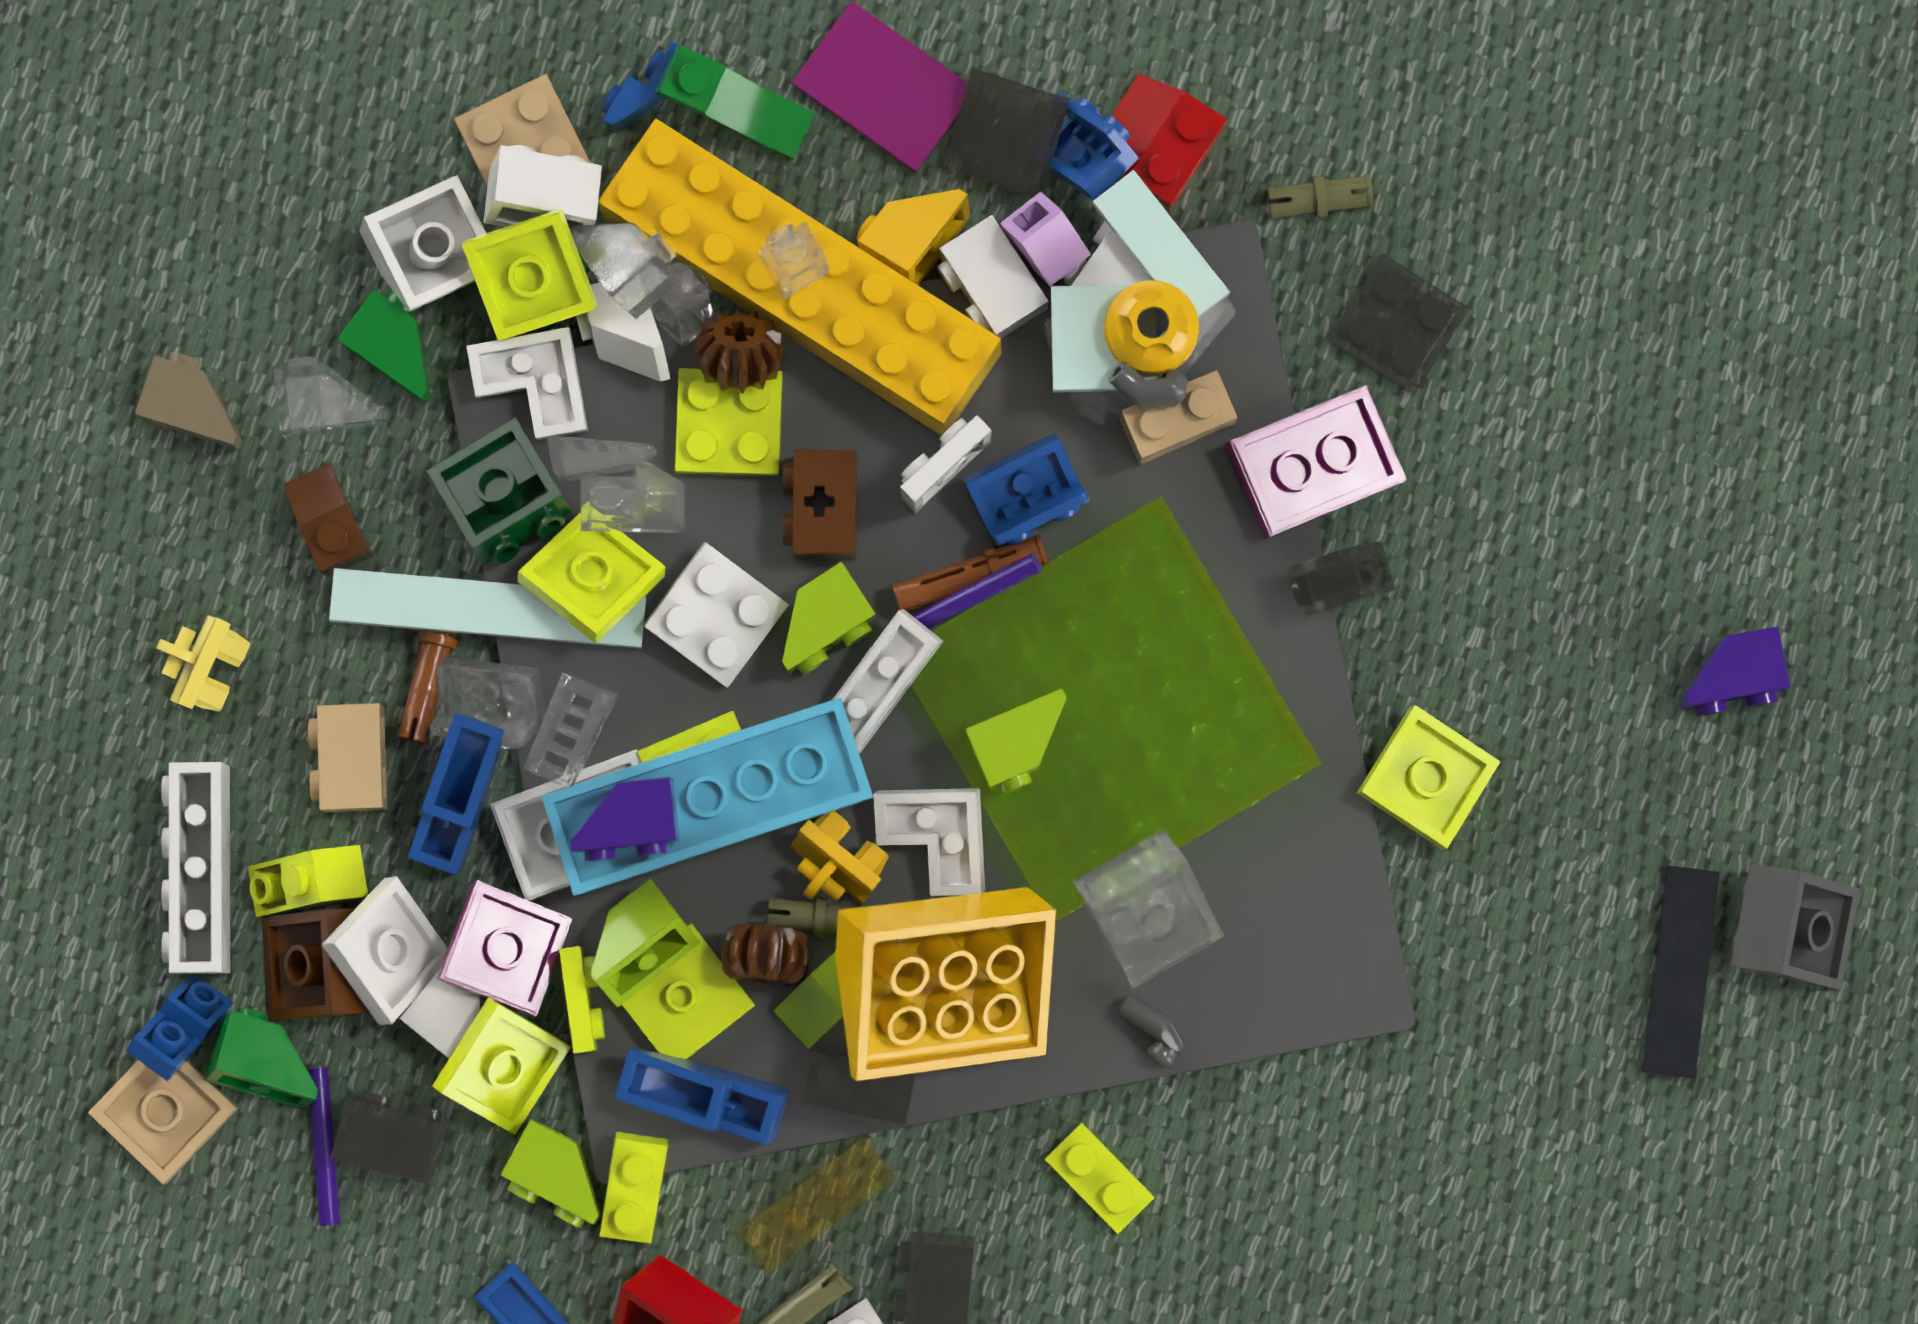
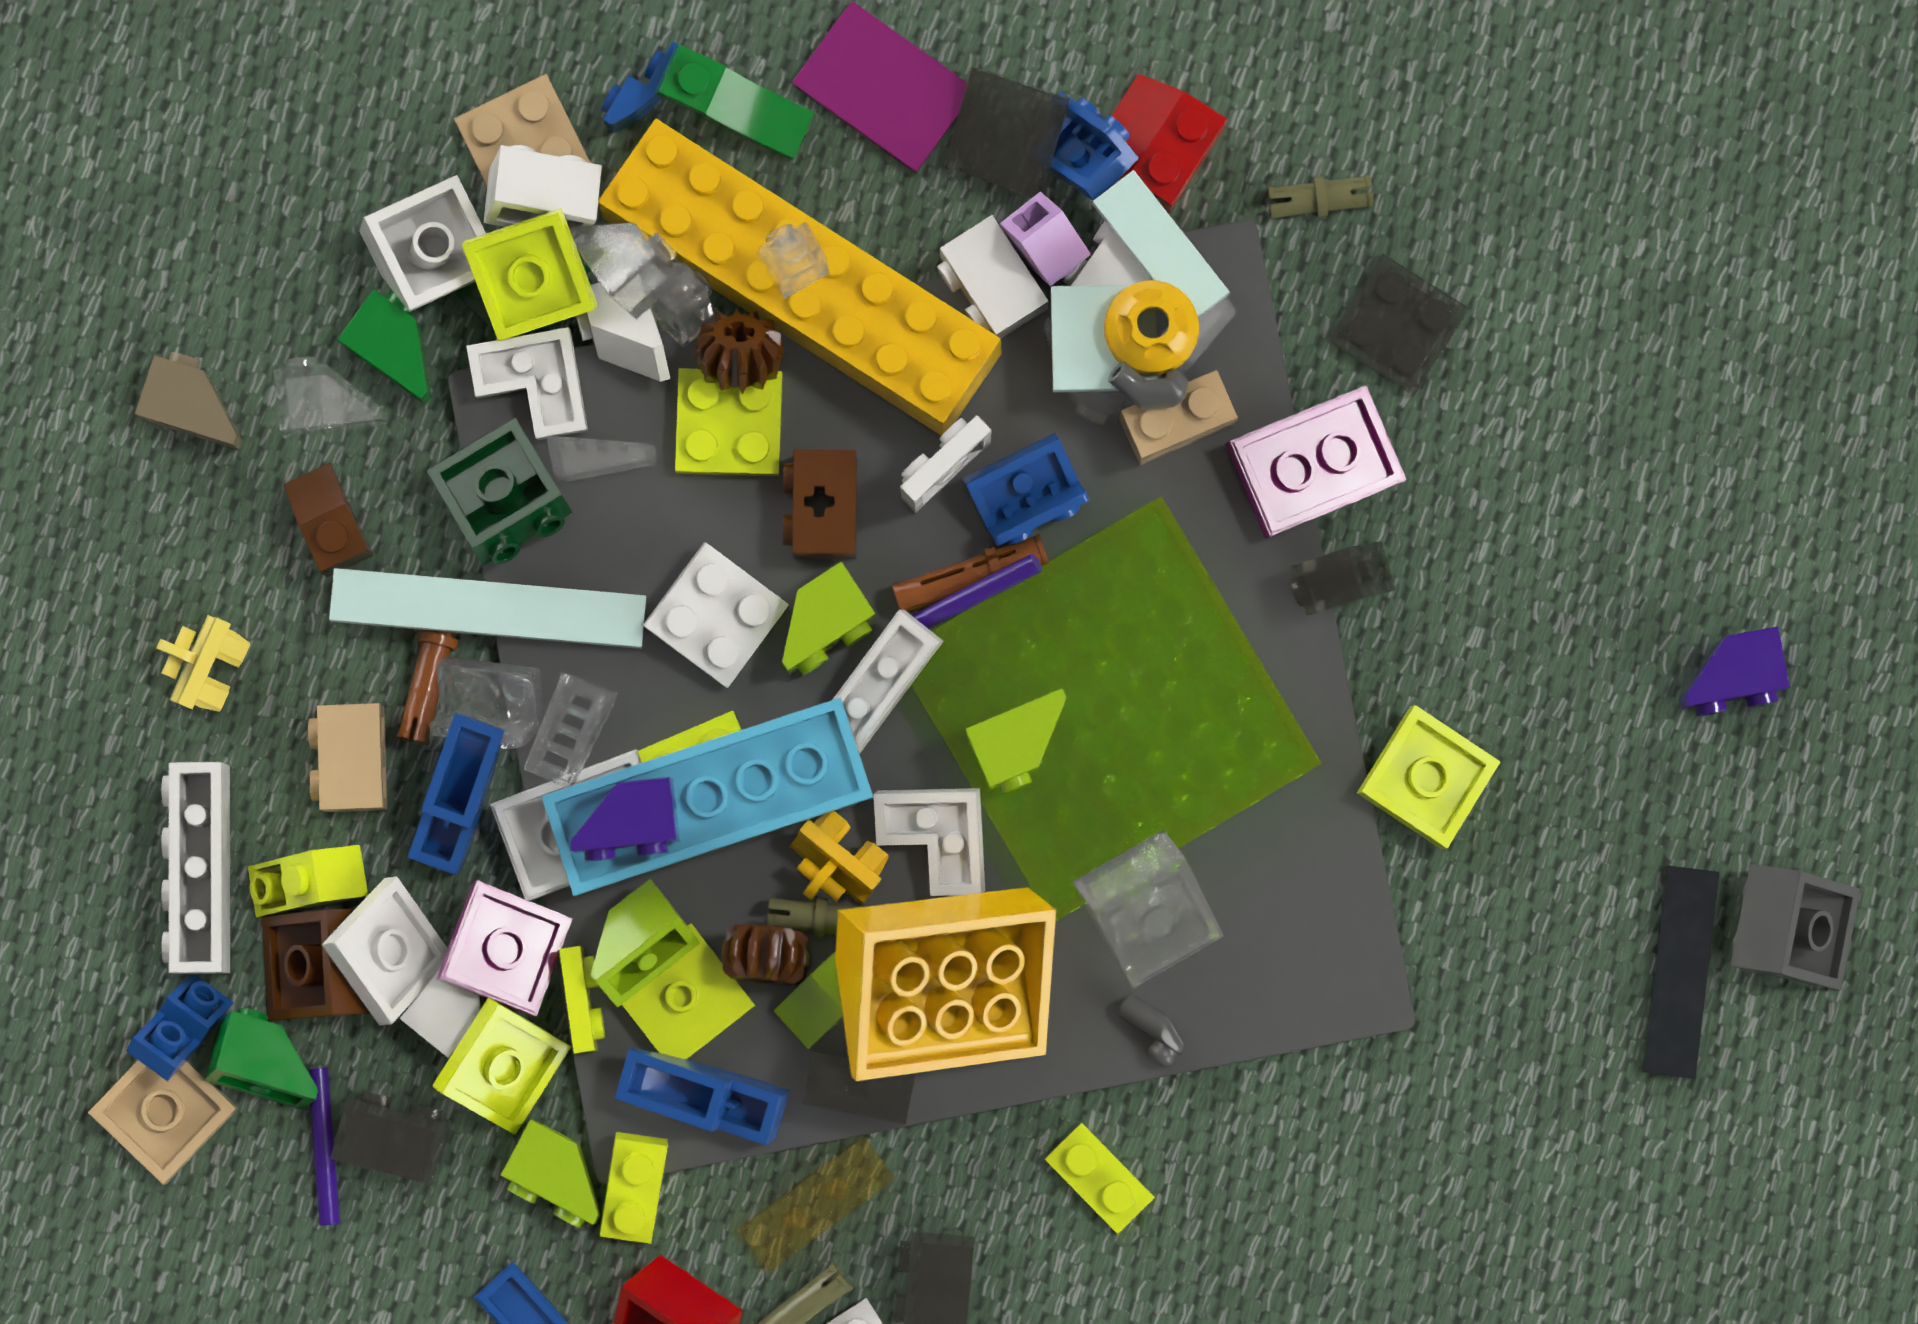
(591, 577): neon yellow plate -> none
(633, 504): clear slope -> none
(913, 230): yellow slope -> none

